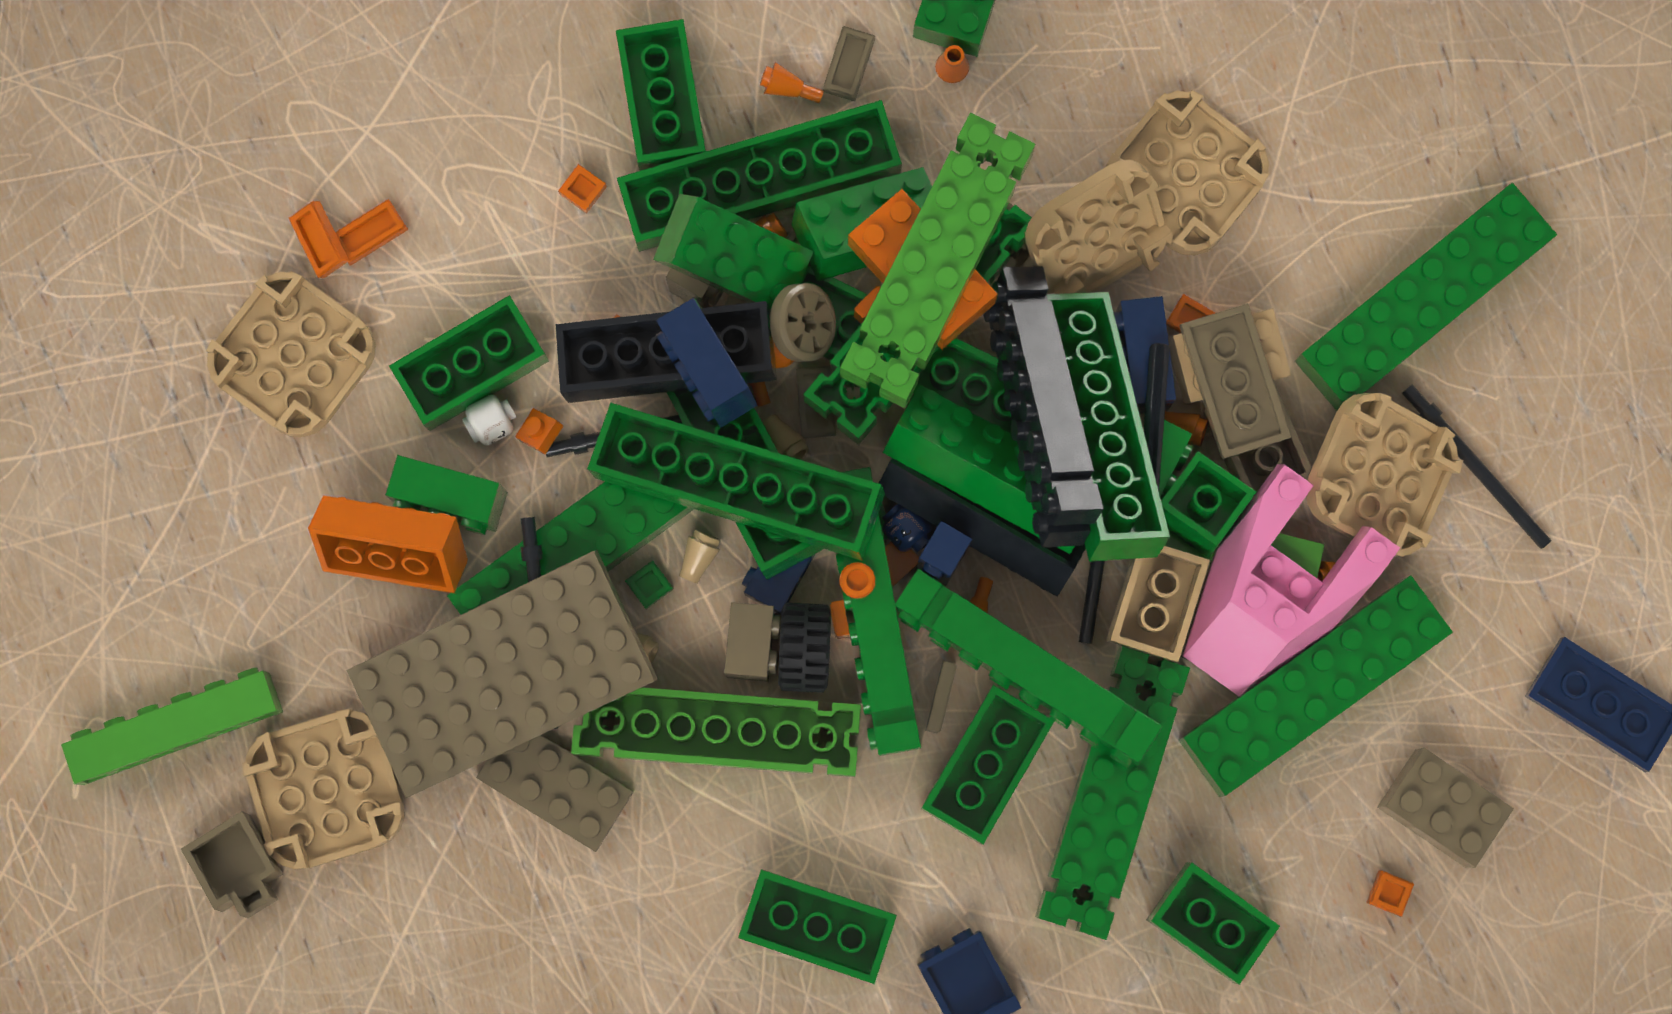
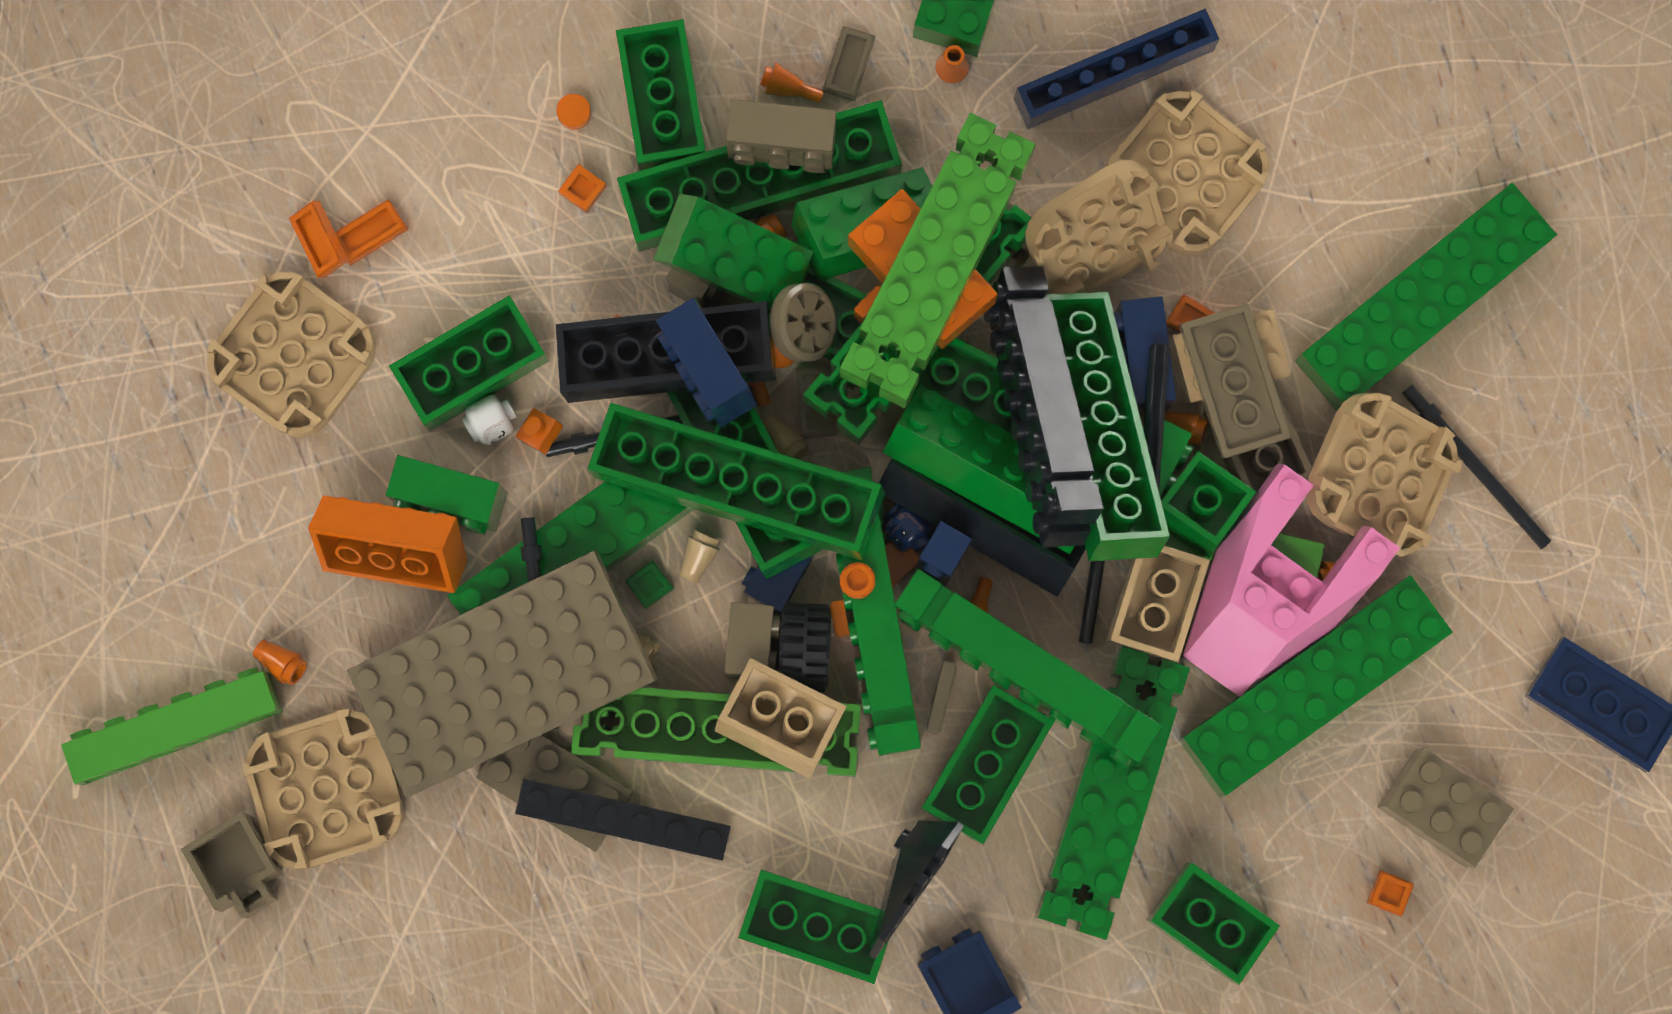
(280, 662): none -> orange cone
(573, 111): none -> orange tile
(622, 819): none -> black plate
(780, 718): none -> tan slope
(781, 135): none -> dark tan brick
(912, 869): none -> black wedge
(1116, 68): none -> dark blue brick

